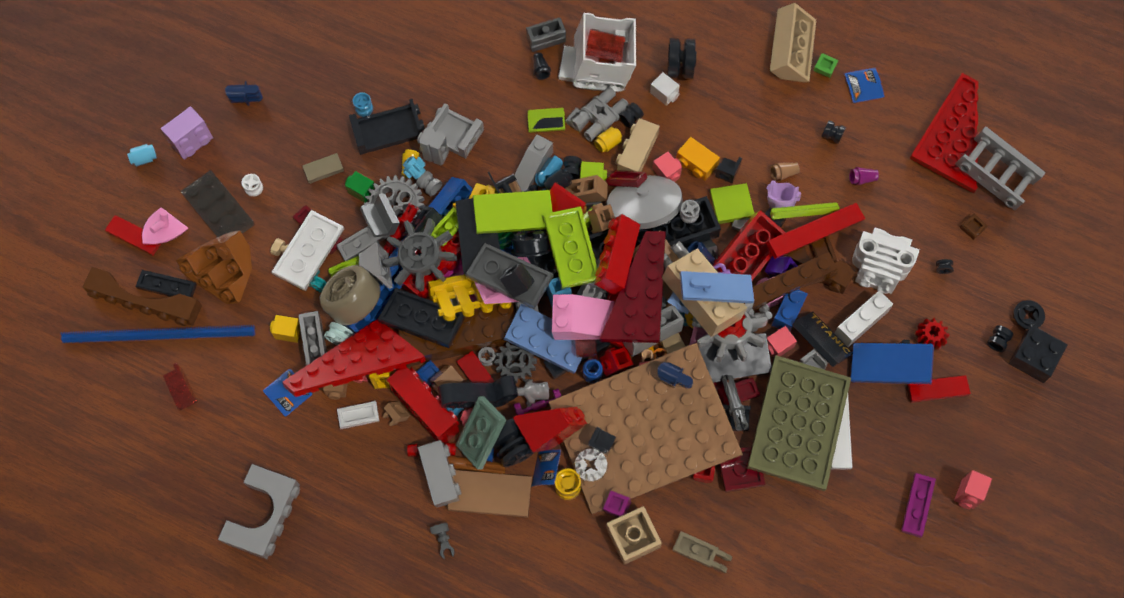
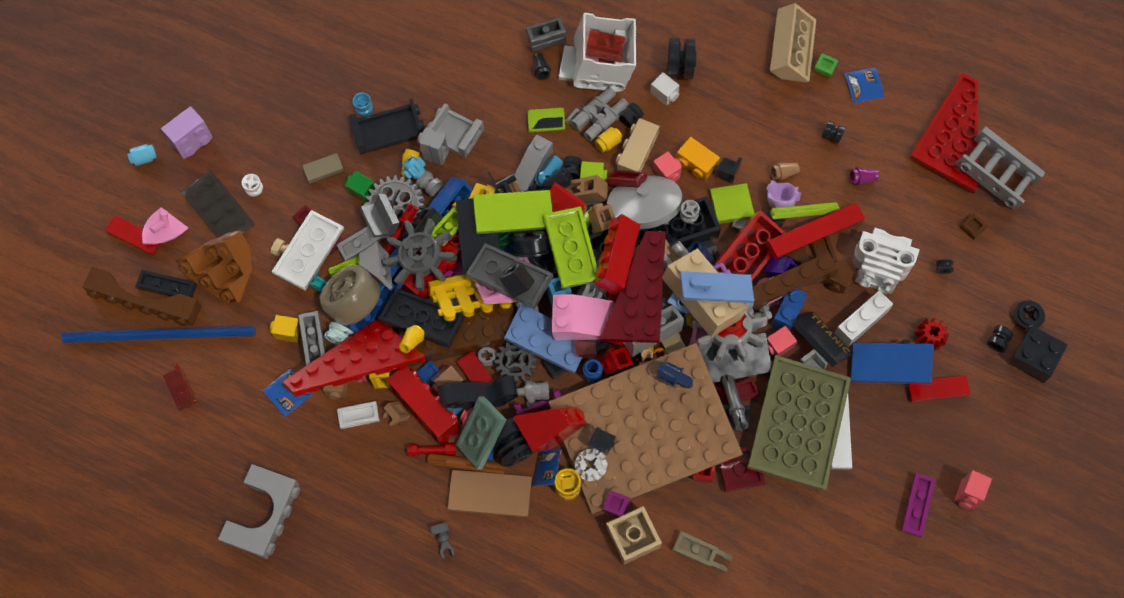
(243, 93): dark blue arm -> none
(412, 337): none -> yellow cone
(439, 473): light grey brick -> none

